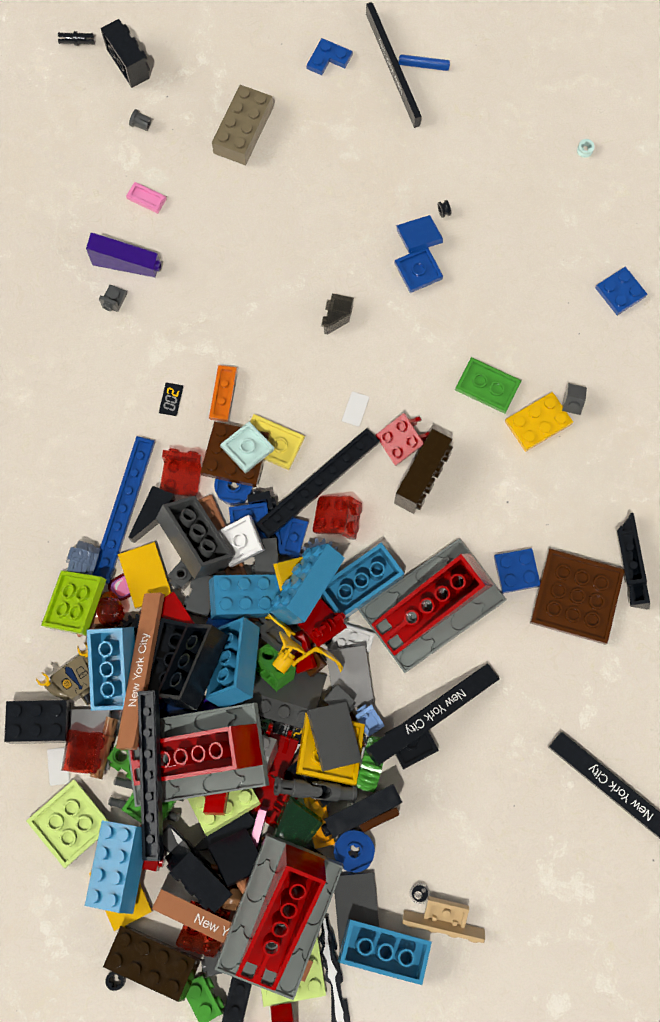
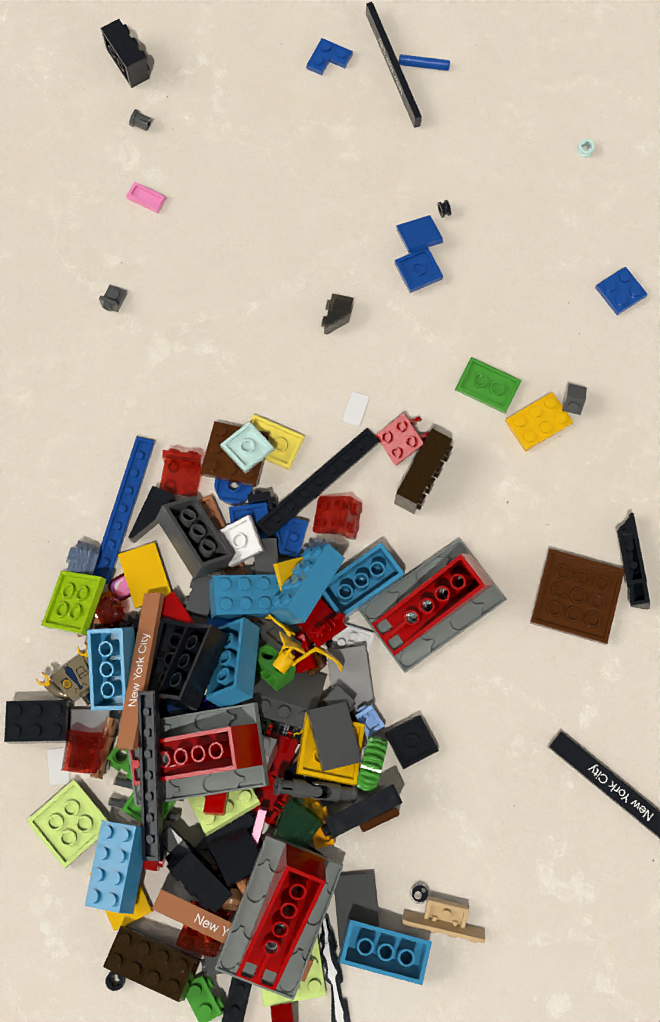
(76, 38): black pin -> none
(122, 256): dark purple slope -> none
(171, 399): black sticker -> none
(182, 582): dark grey brick -> none
(223, 393): orange plate -> none
(242, 124): dark tan brick -> none
(365, 855): blue plate -> none
(431, 715): black tile -> none
(517, 571): blue plate -> none

